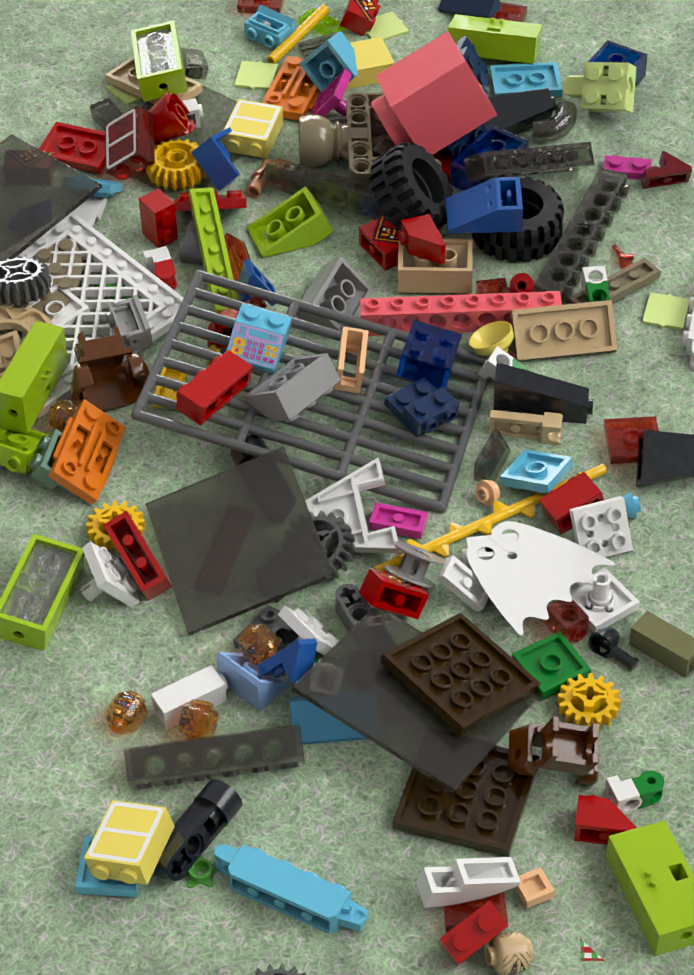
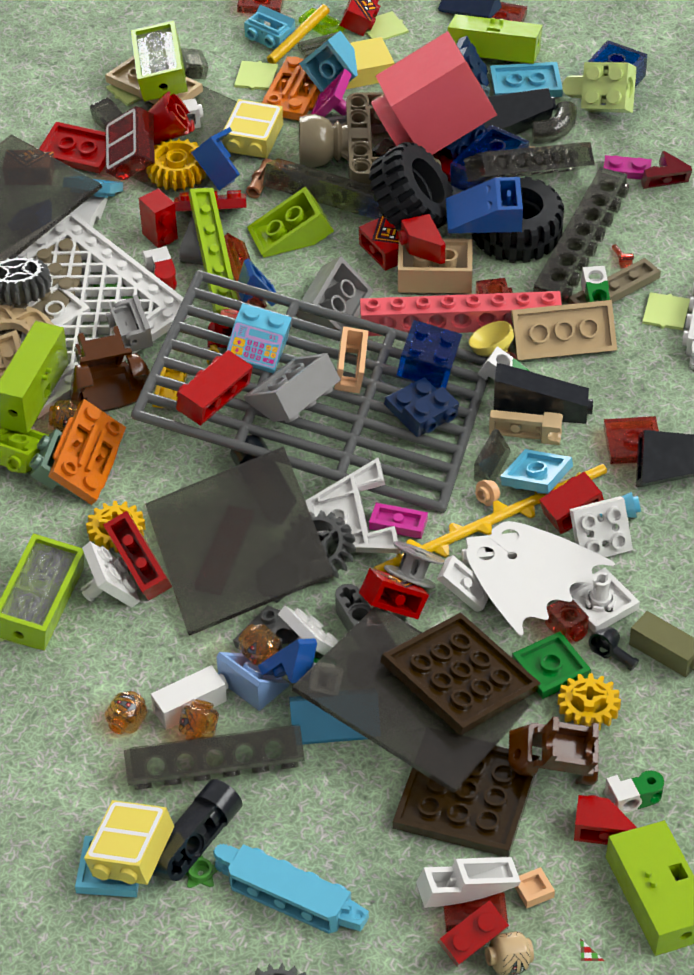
(521, 283): red cone -> none

